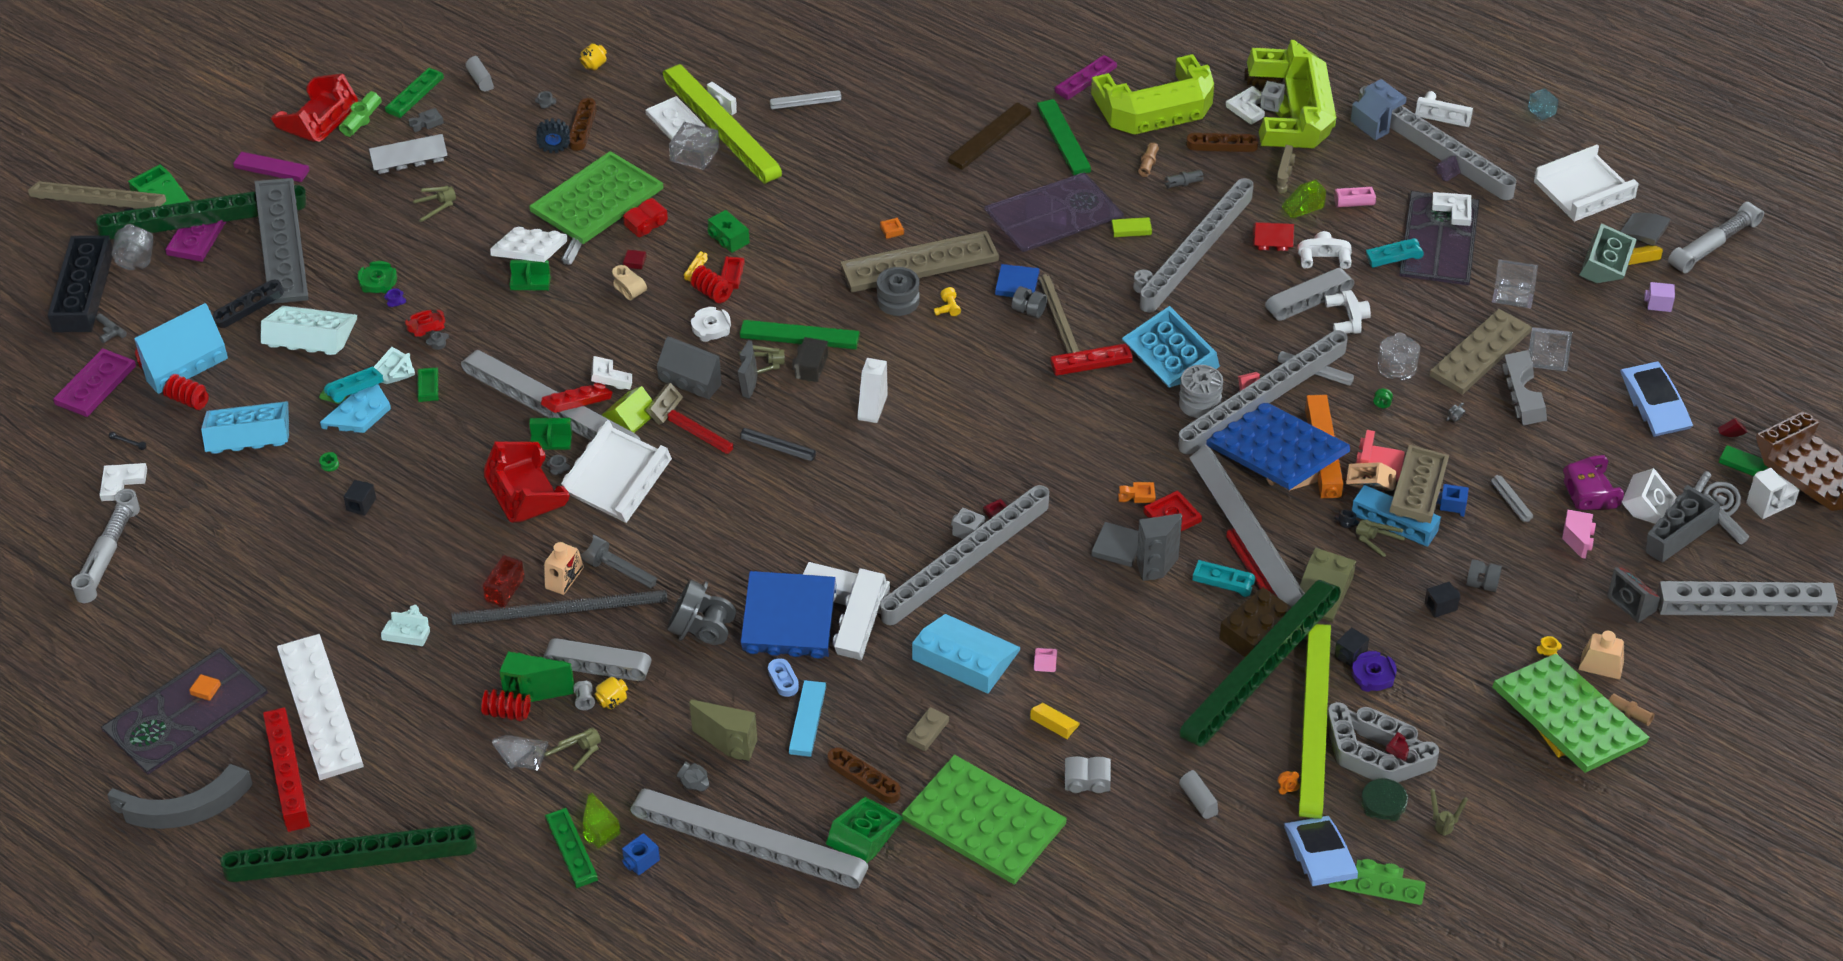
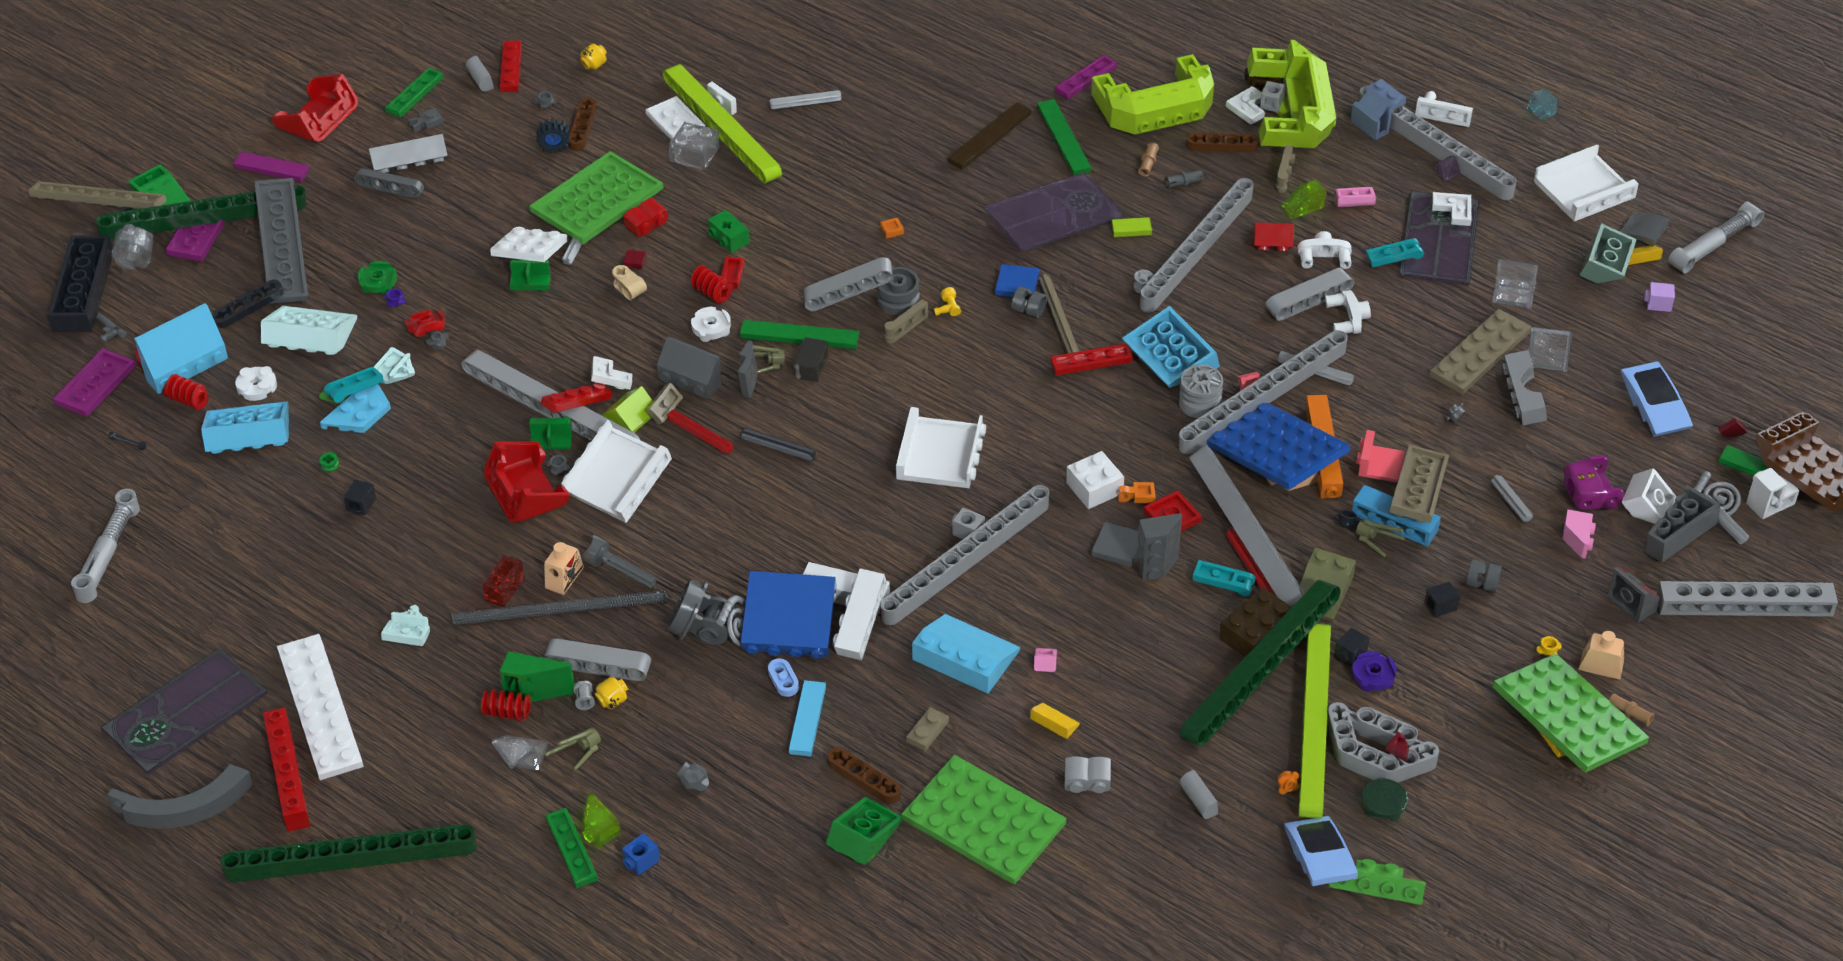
(119, 475): white plate -> none
(205, 687): orange tile -> none
(265, 378): none -> white plate
(360, 114): bright green piece -> none
(368, 179): none -> dark grey beam
(428, 384): green tile -> none
(445, 195): olive plant -> none
(510, 66): none -> red plate
(700, 259): yellow axle -> none
(725, 728): olive slope -> none
(737, 622): none -> light grey piece
(749, 838): light grey beam -> none
(848, 284): none -> light grey beam
(872, 390): white slope -> none
(906, 321): none -> dark tan plate
(922, 259): dark tan plate -> none
(939, 451): none -> white panel
(994, 508): dark red tile -> none
(1094, 479): none -> white brick
(1380, 476): light nougat torso -> none
(1383, 398): green bush -> none
(1398, 356): clear brick -> none
(1445, 819): olive plant -> none
(1453, 499): blue brick -> none

